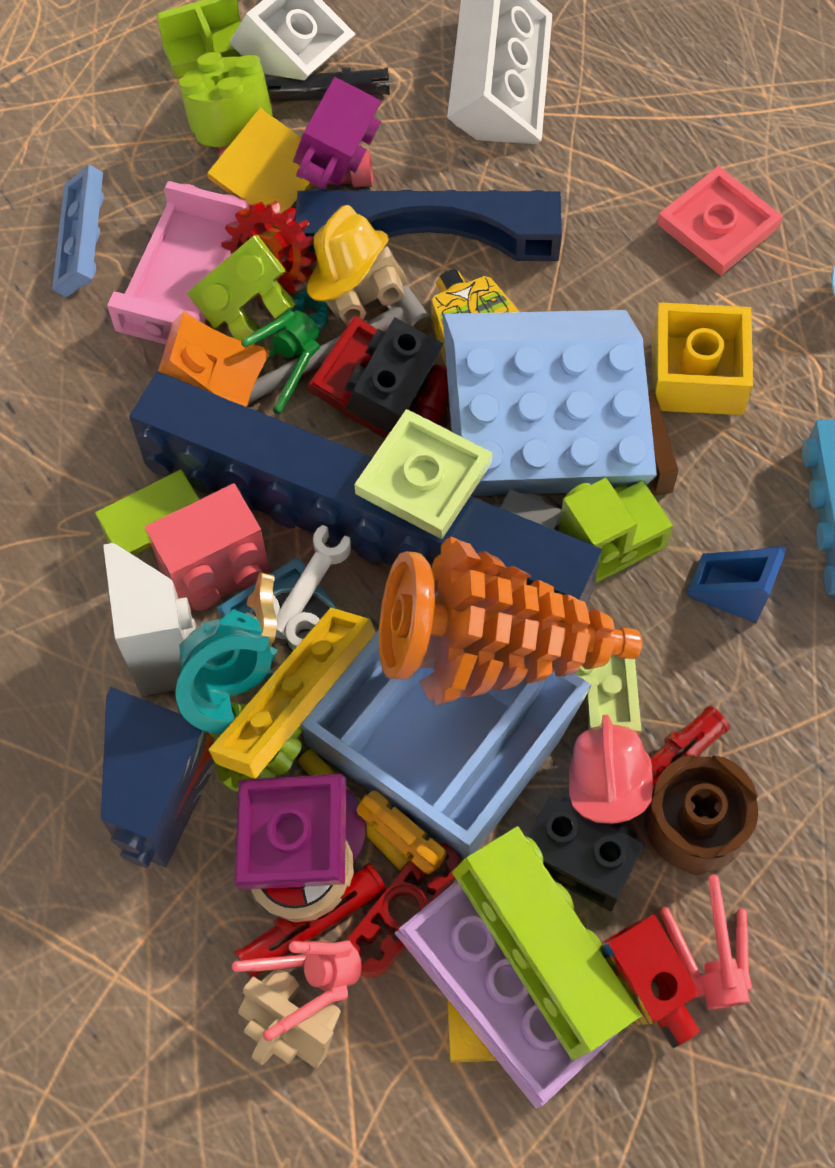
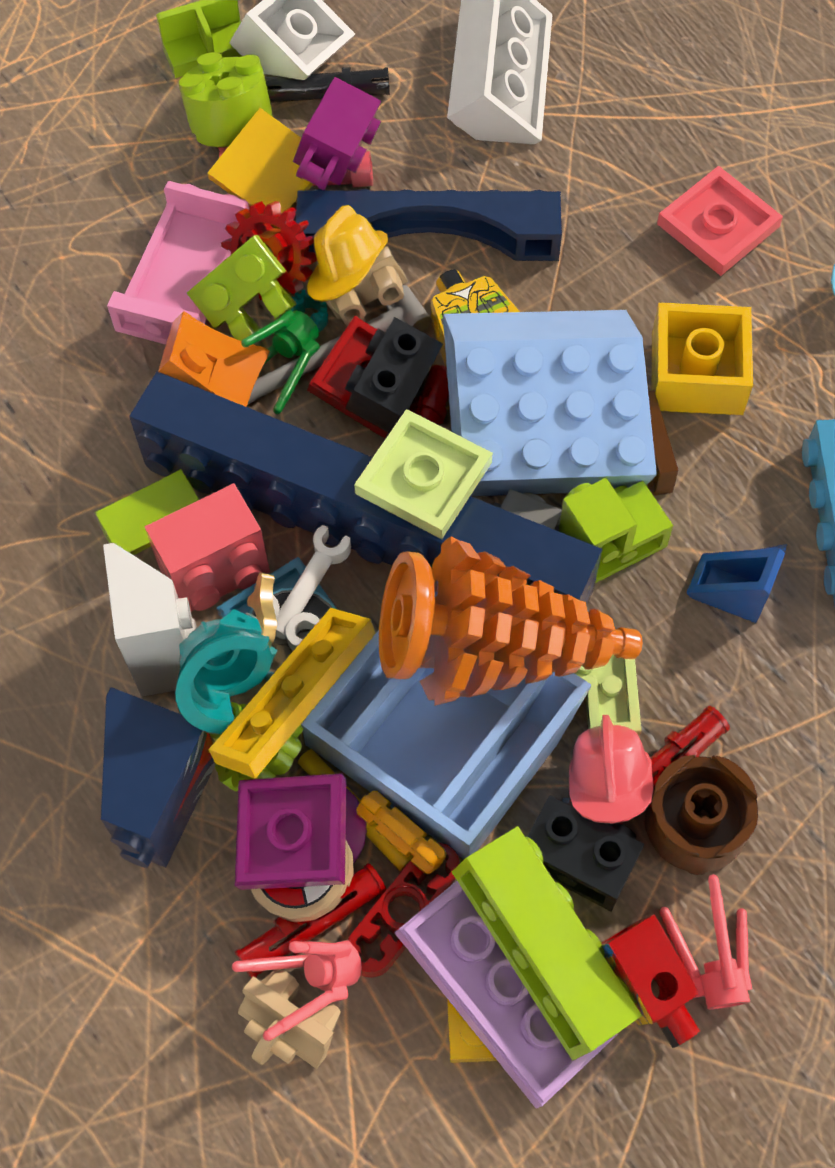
(78, 231): medium blue plate -> none

